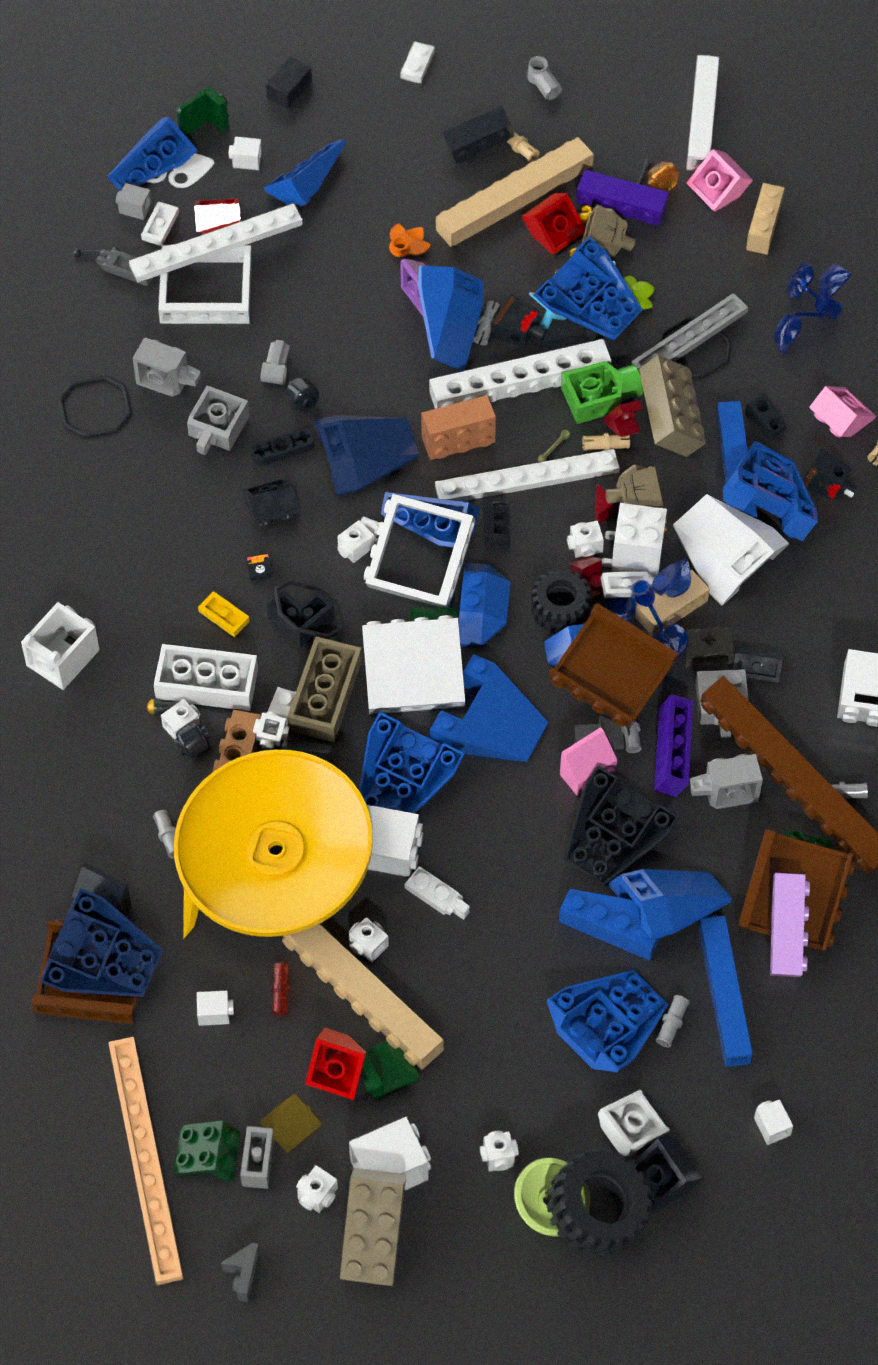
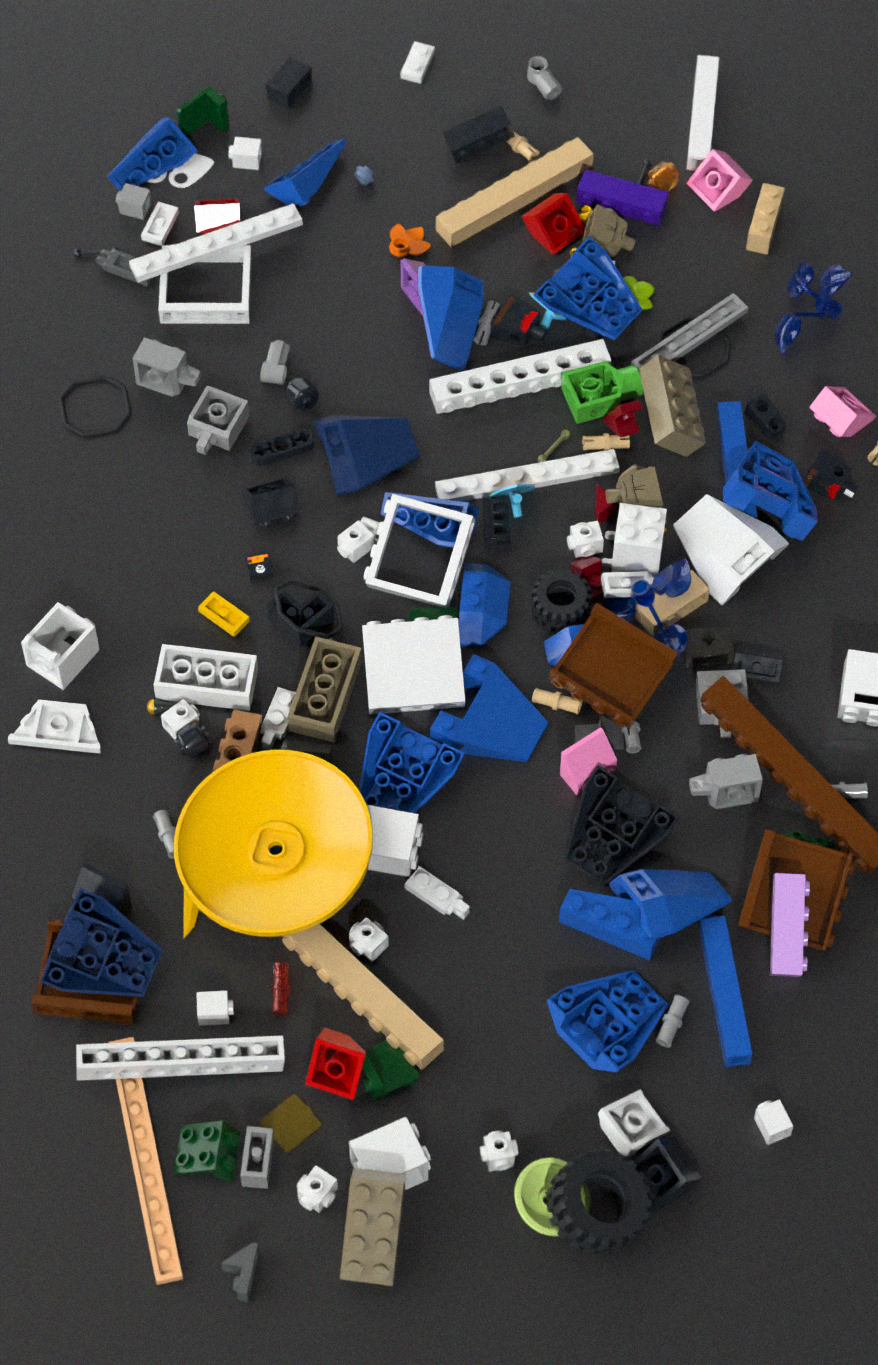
(57, 727): none -> white wing
(179, 1057): none -> white brick
(267, 721): white brick -> none
(364, 175): none -> sand blue plate
(458, 427): nougat brick -> none
(515, 498): none -> medium azure shield
(556, 700): none -> tan pin
(673, 746): dark purple brick -> none

